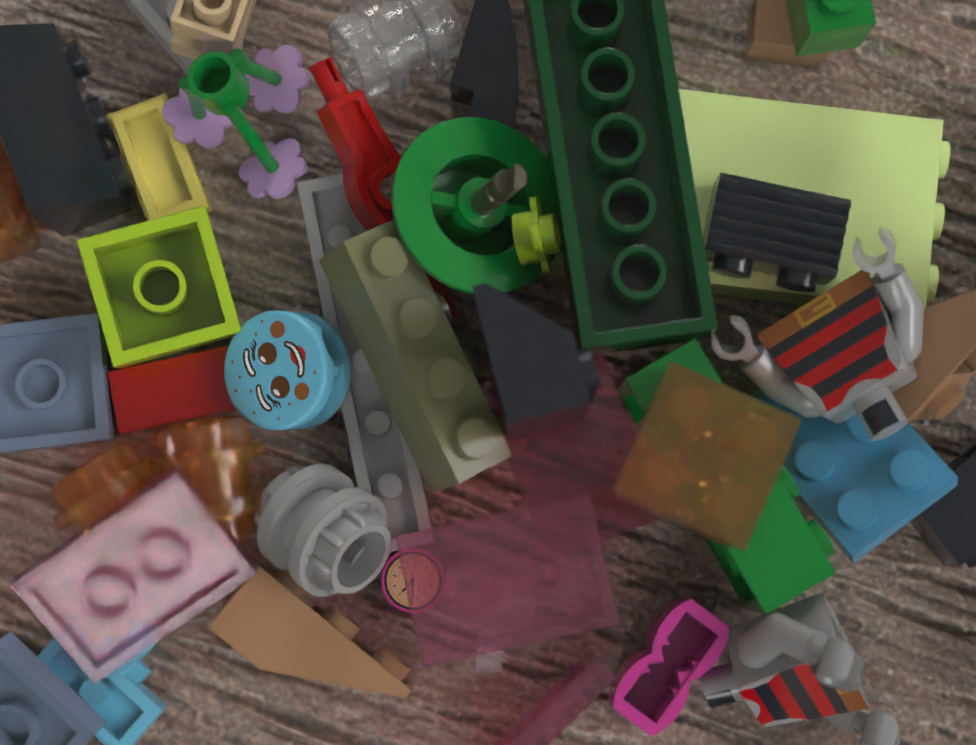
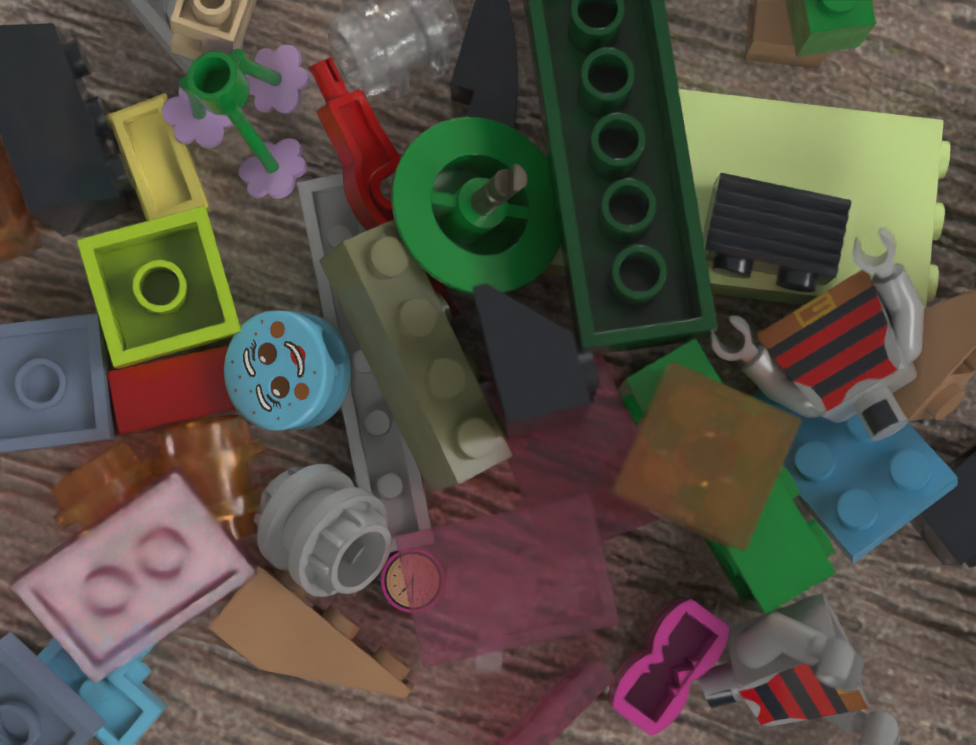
(536, 236): lime plate -> none

